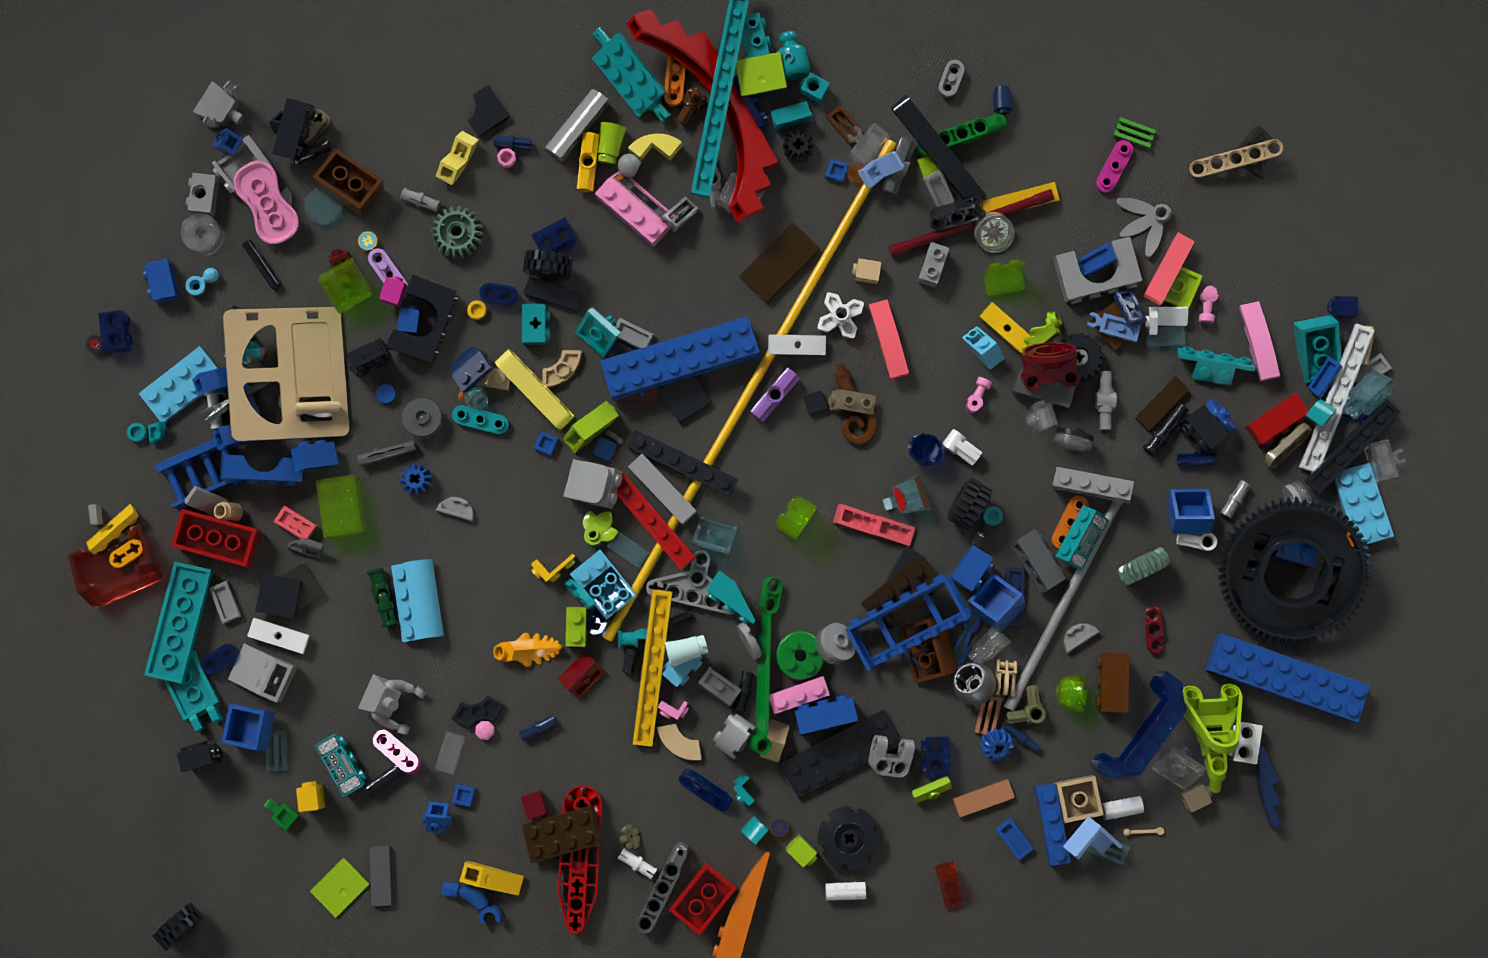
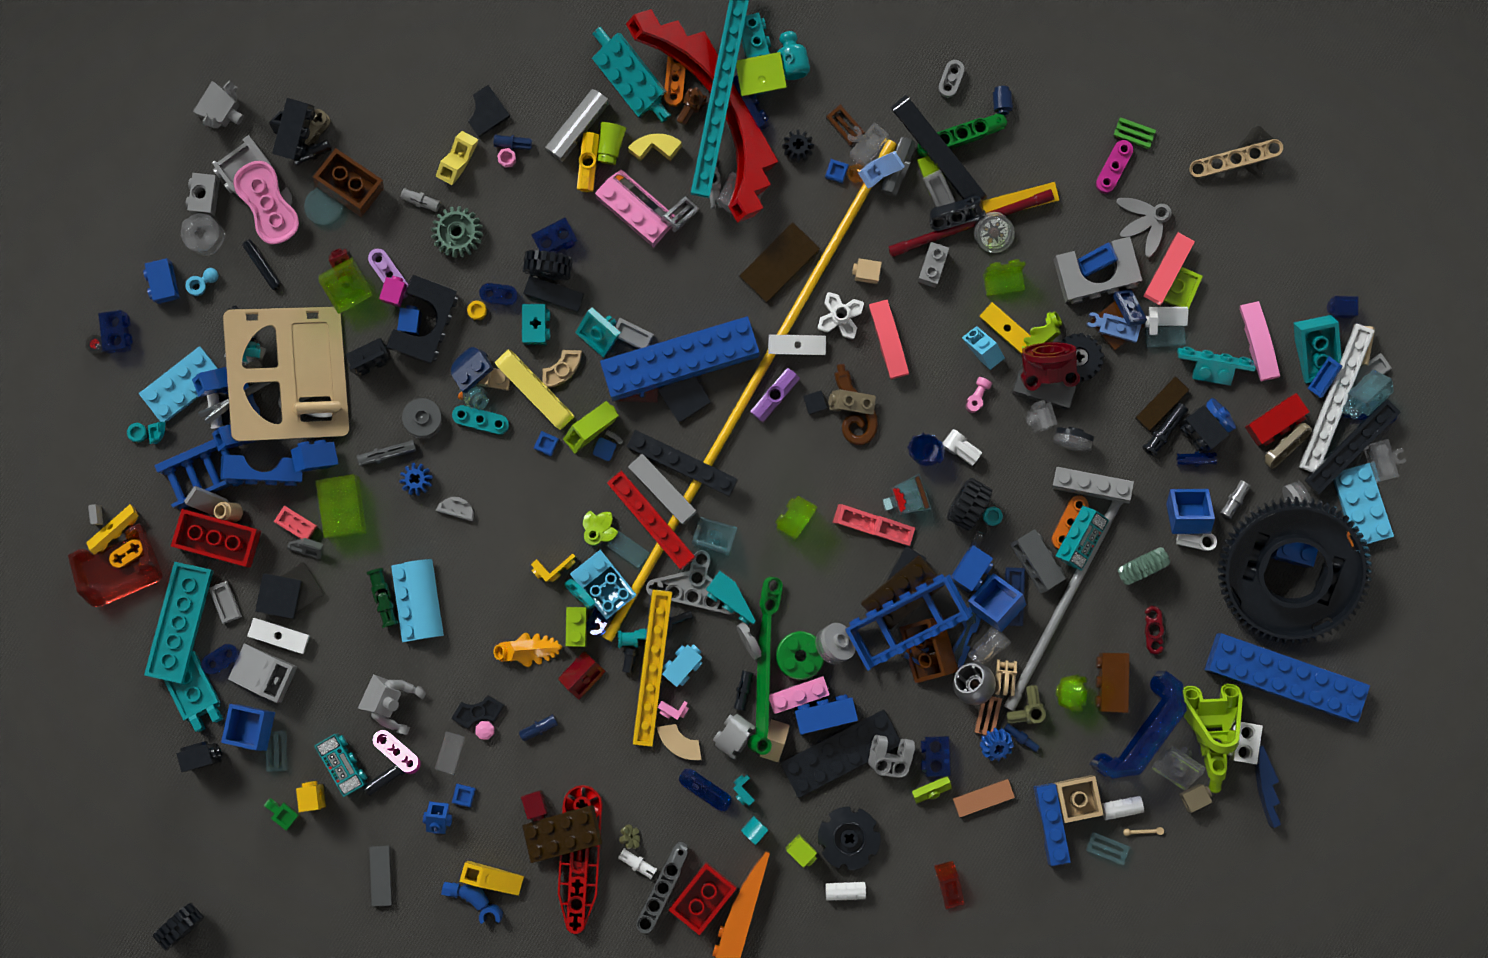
(224, 140): blue brick -> none
(339, 887): lime piece -> none
(368, 241): tile -> none
(386, 393): blue tile -> none
(593, 484): light grey brick -> none
(628, 165): light grey piece -> none
(685, 650): light aqua plant -> none
(719, 687): flat silver panel -> none
(779, 826): dark blue tile -> none
(791, 115): teal panel -> none
(817, 95): teal brick -> none
(1014, 839): blue tile -> none
(1077, 635): light grey tile -> none
(1089, 835): light blue panel -> none
(1105, 400): light grey pin -> none
(1207, 297): bright pink leg -> none
(1321, 413): teal brick -> none

